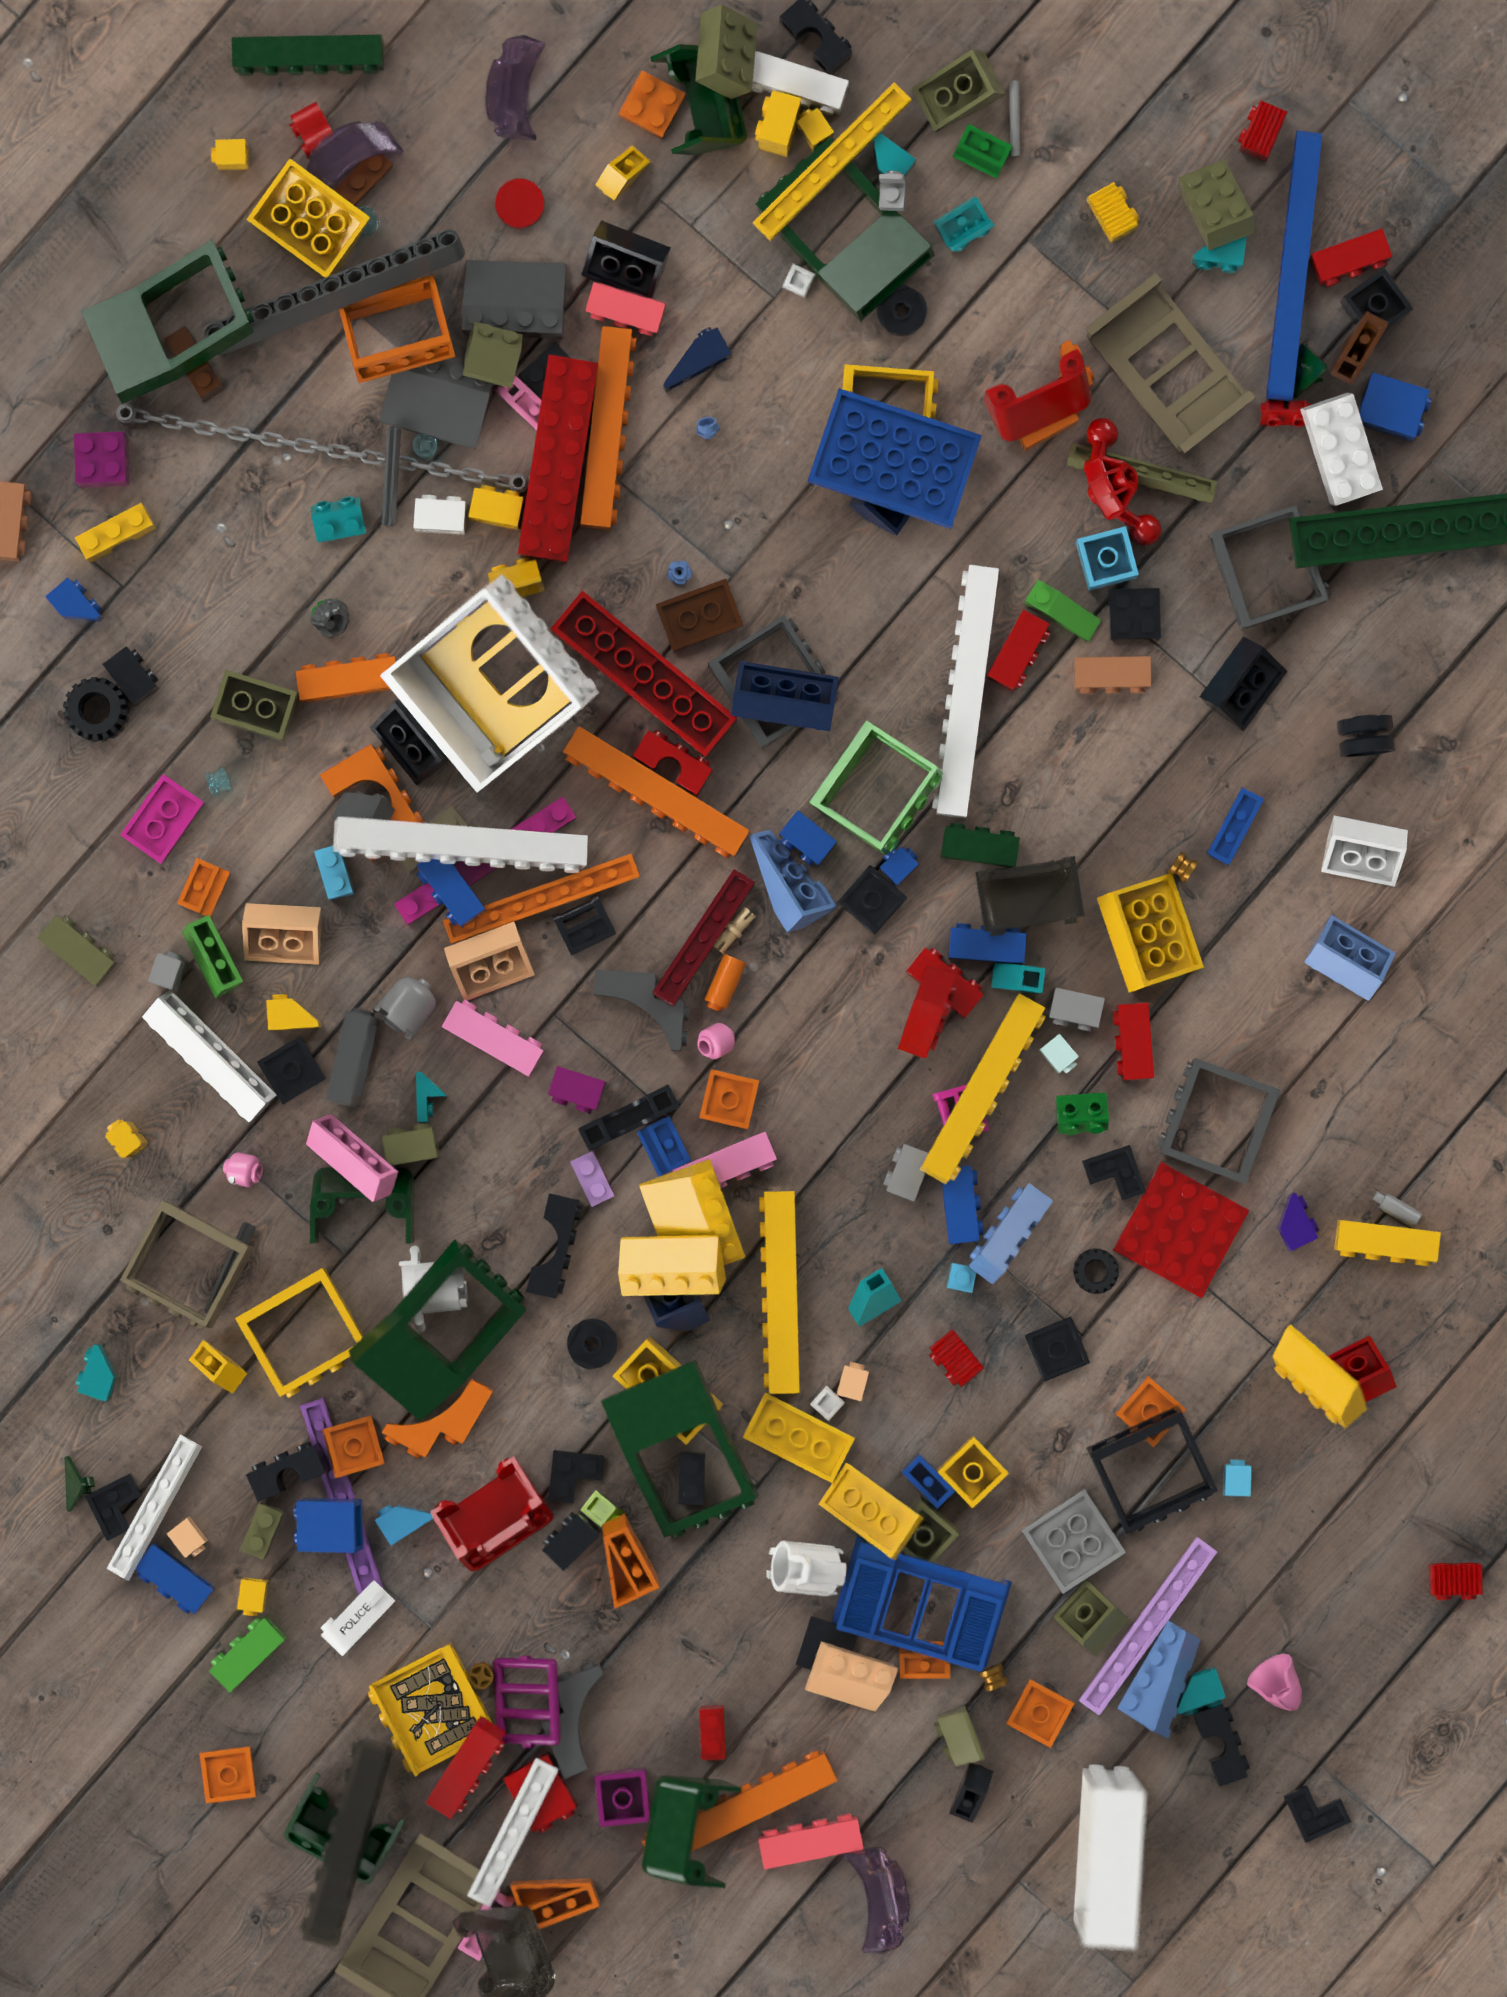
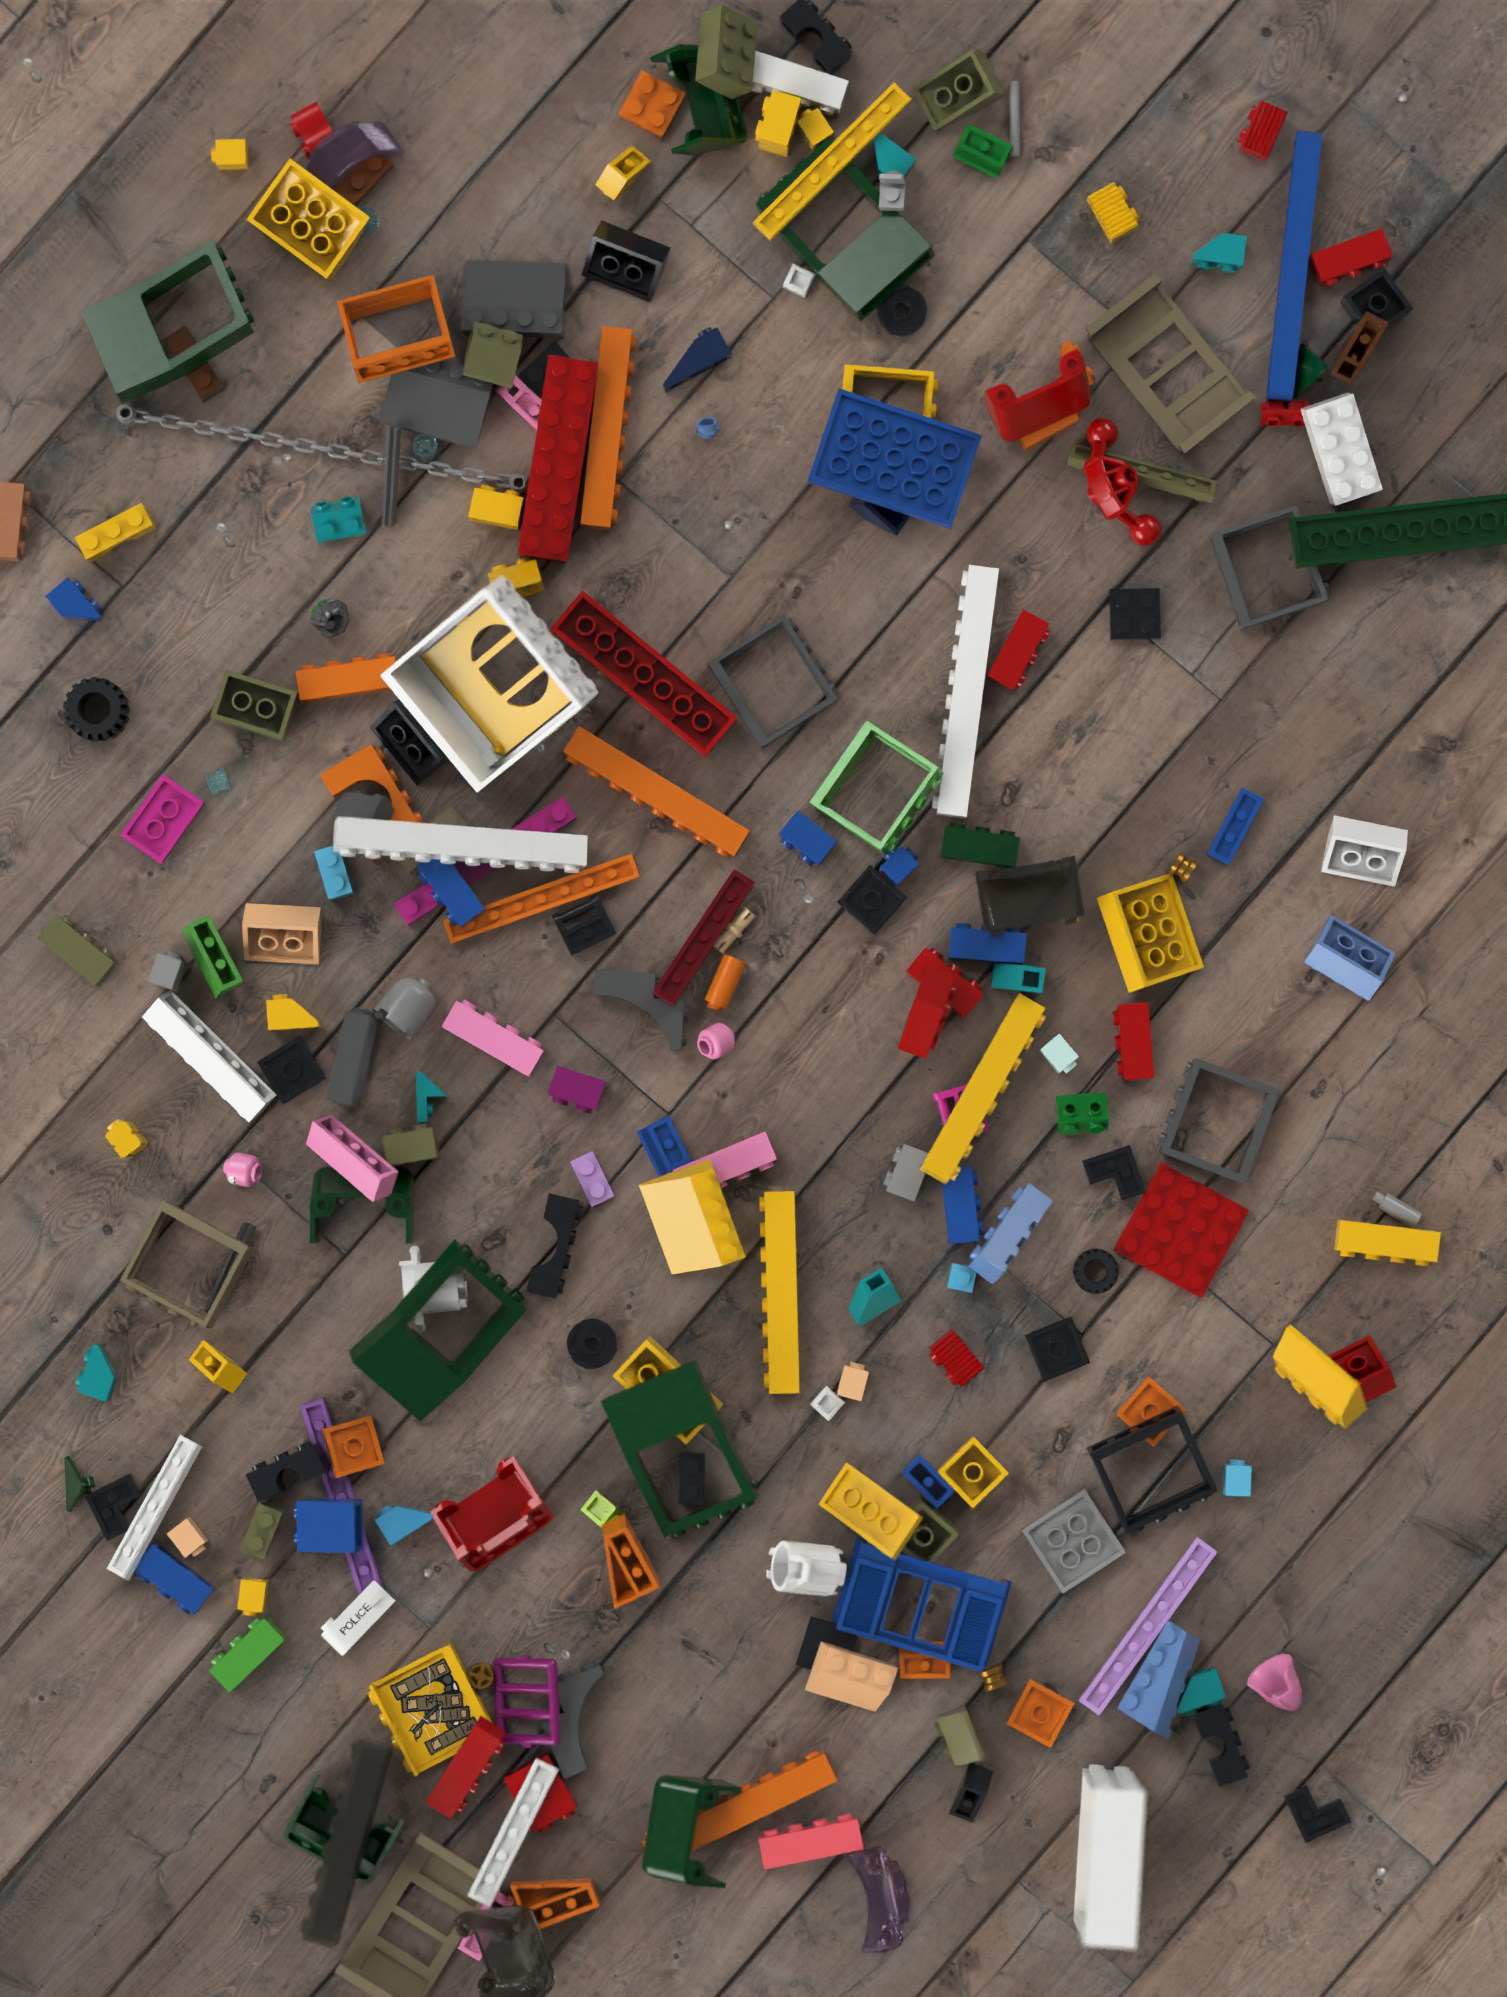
(101, 459): magenta brick -> none
(131, 676): black brick -> none
(203, 887): orange plate -> none
(228, 1774): orange plate -> none
(307, 53): dark green brick -> none
(314, 1375): yellow window -> none
(348, 287): dark grey beam -> none
(440, 515): white brick -> none
(454, 1422): orange arch -> none
(489, 961): light nougat slope -> none
(508, 87): clear purple windscreen -> none
(519, 203): red tile -> none
(568, 1467): black plate -> none
(571, 1540): black brick -> none
(622, 1796): magenta brick -> none
(625, 308): coral brick -> none
(628, 1118): black arch -> none
(656, 749): red arch -> none
(671, 1265): yellow slope -> none
(677, 1311): dark blue slope -> none
(679, 579): medium blue plate -> none
(699, 615): reddish brown plate -> none
(712, 1732): red brick -> none
(729, 1099): orange plate -> none
(784, 696): dark blue slope -> none
(791, 890): medium blue wedge -> none
(798, 1437): yellow plate -> none
(963, 224): teal bracket -> none
(1062, 610): bright green slope -> none
(1076, 1009): light grey brick -> none
(1091, 1618): olive slope -> none
(1107, 558): medium azure brick -> none
(1112, 674): nougat brick -> none
(1217, 204): olive brick -> none
(1243, 683): black slope -> none
(1295, 1225): dark purple slope -> none
(1365, 734): black wheel -> none
(1394, 407): blue brick -> none
(1455, 1579): red brick -> none

